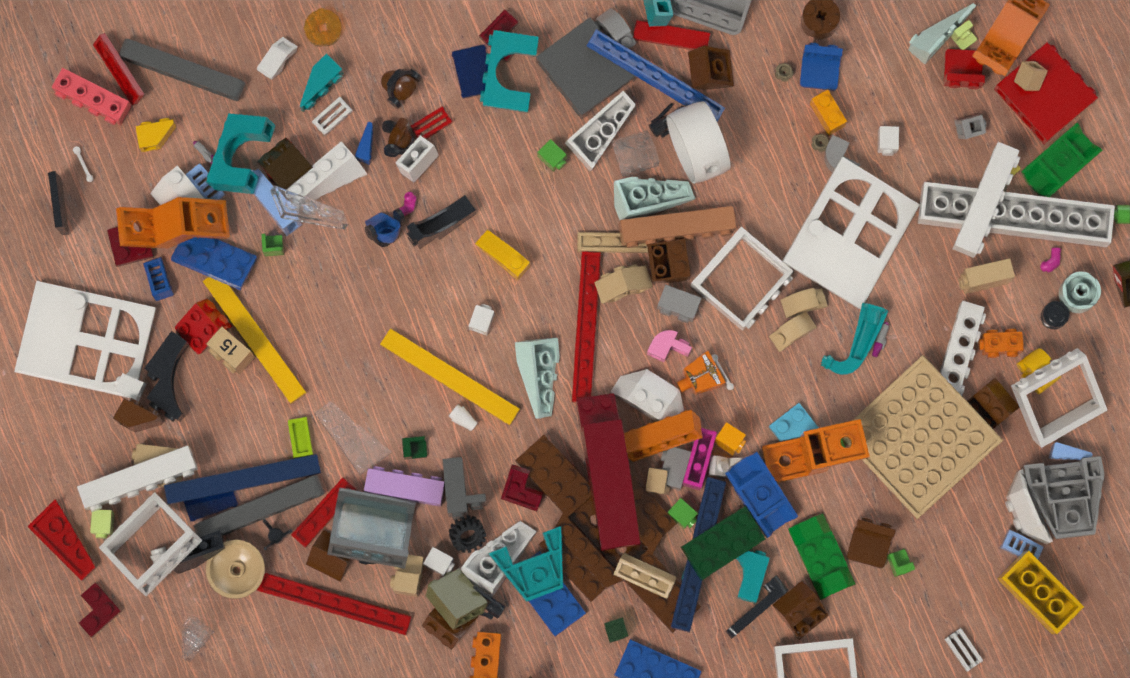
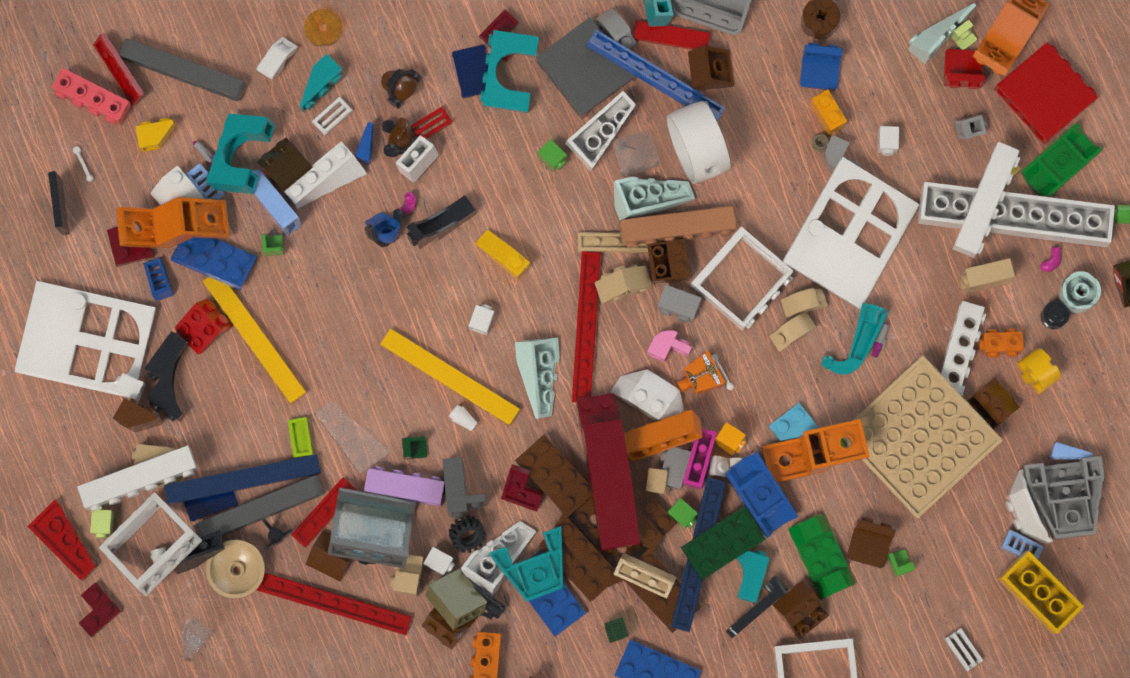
(230, 350): tan brick -> none
(303, 209): clear wing -> none
(658, 124): black plant -> none
(783, 67): dark tan plate -> none
(1030, 76): tan panel -> none
(1074, 418): white window -> none

